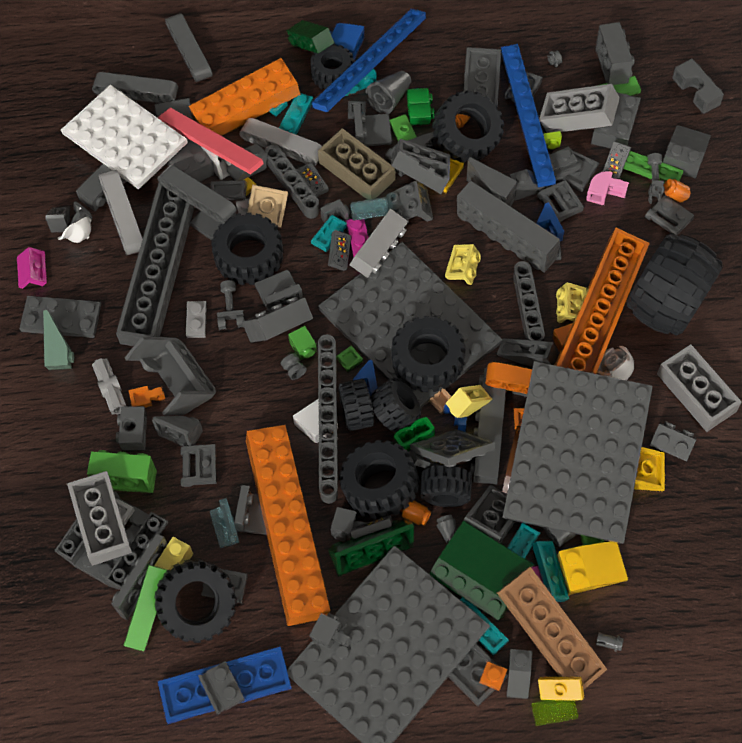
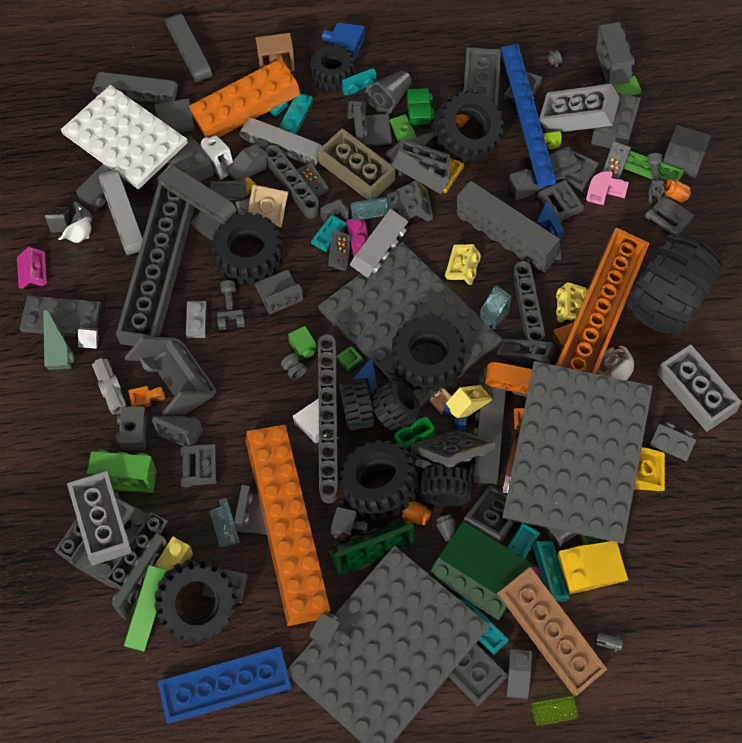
(87, 337): none -> tile
(211, 141): coral tile -> none
(221, 688): dark grey plate -> none
(275, 47): none -> medium nougat brick
(277, 320): dark grey wedge -> none
(310, 36): dark green brick -> none
(368, 60): blue plate -> none
(371, 526): dark grey tile -> none
(492, 181): dark grey slope -> none
(493, 676): orange plate -> none
(495, 307): none -> clear light blue slope
(561, 688): yellow plate -> none
(691, 75): dark grey arch -> none

